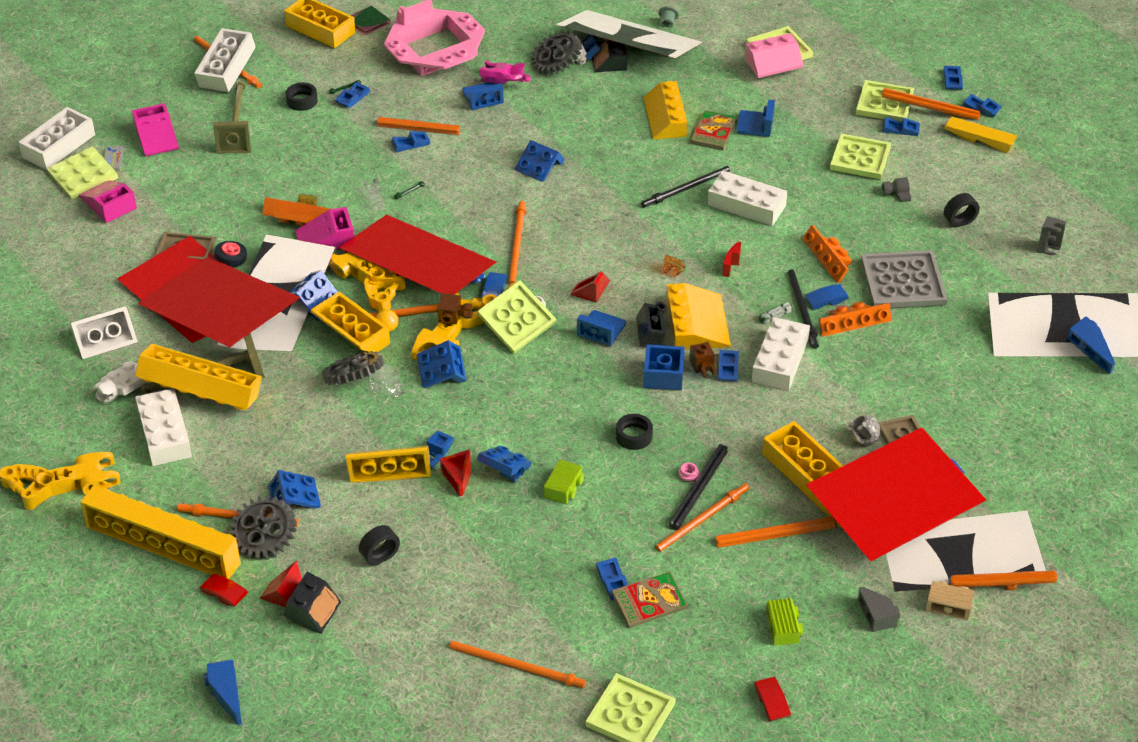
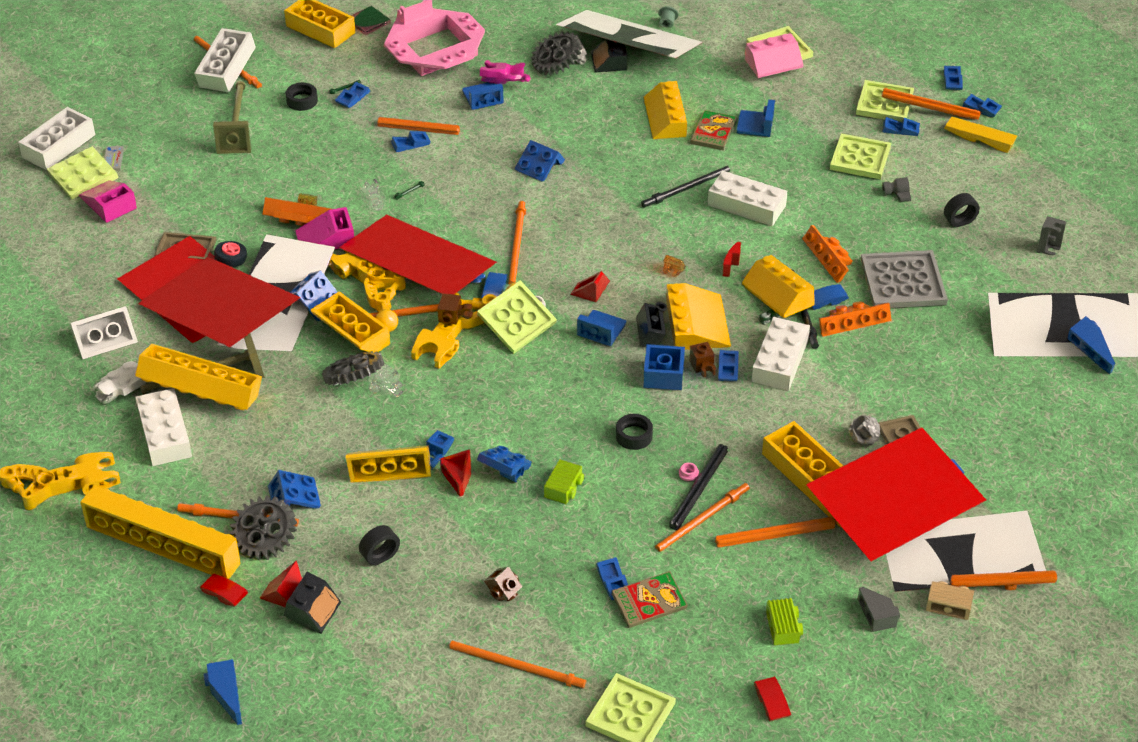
(154, 129): dark pink slope -> none
(440, 364): blue bracket -> none
(503, 584): none -> reddish brown brick
(591, 45): blue slope -> none
(779, 287): none -> yellow slope

